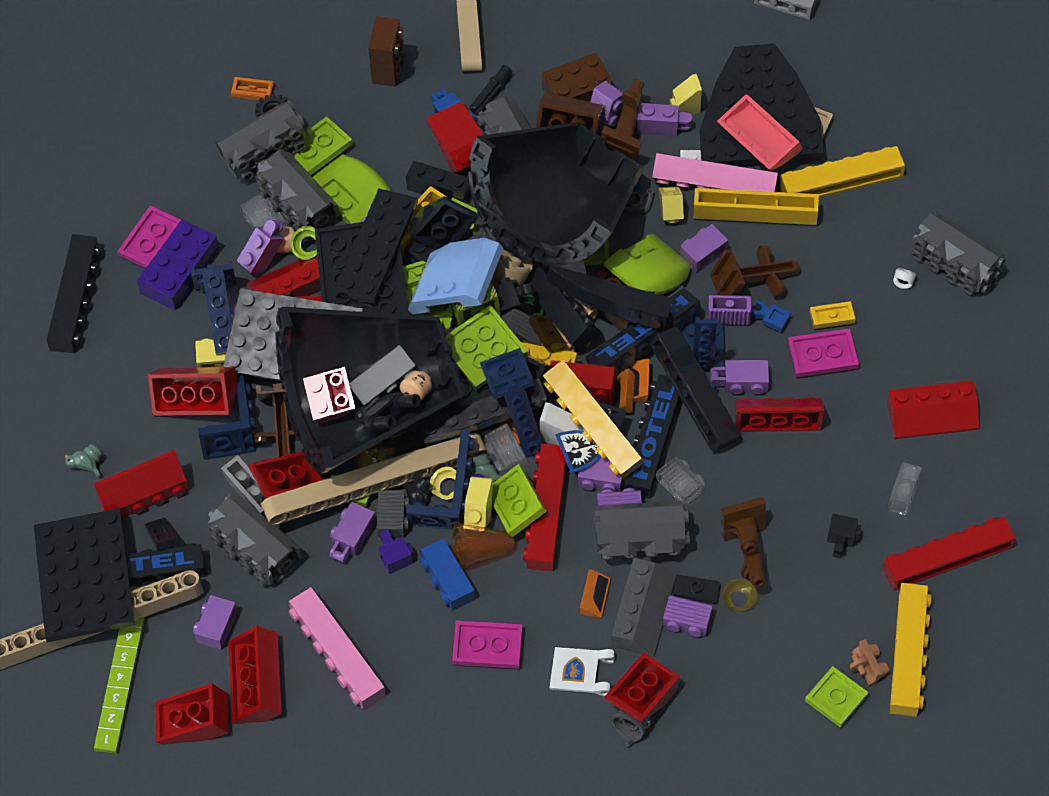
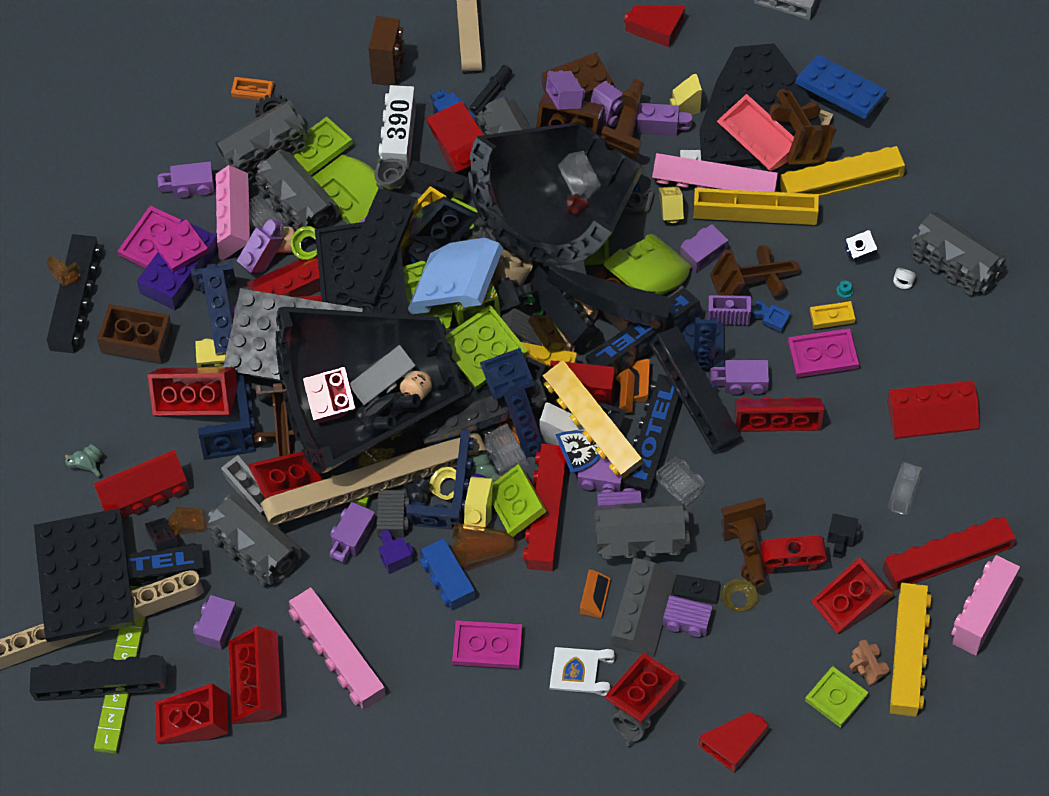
(61, 272): none -> clear orange bracket
(98, 678): none -> black brick
(134, 333): none -> reddish brown brick
(179, 245): none -> dark pink plate
(186, 519): none -> clear orange bracket
(188, 180): none -> medium lavender brick
(232, 210): none -> bright pink slope
(390, 174): none -> dark grey helmet
(398, 125): none -> white brick
(564, 90): none -> medium lavender brick
(575, 203): none -> clear red plate
(579, 174): none -> clear brick
(655, 22): none -> red slope
(734, 740): none -> red slope
(777, 554): none -> red piece
(810, 141): none -> reddish brown piece
(841, 86): none -> blue bracket
(845, 289): none -> teal piece
(852, 596): none -> red slope
(863, 239): none -> brick
(984, 604): none -> bright pink brick

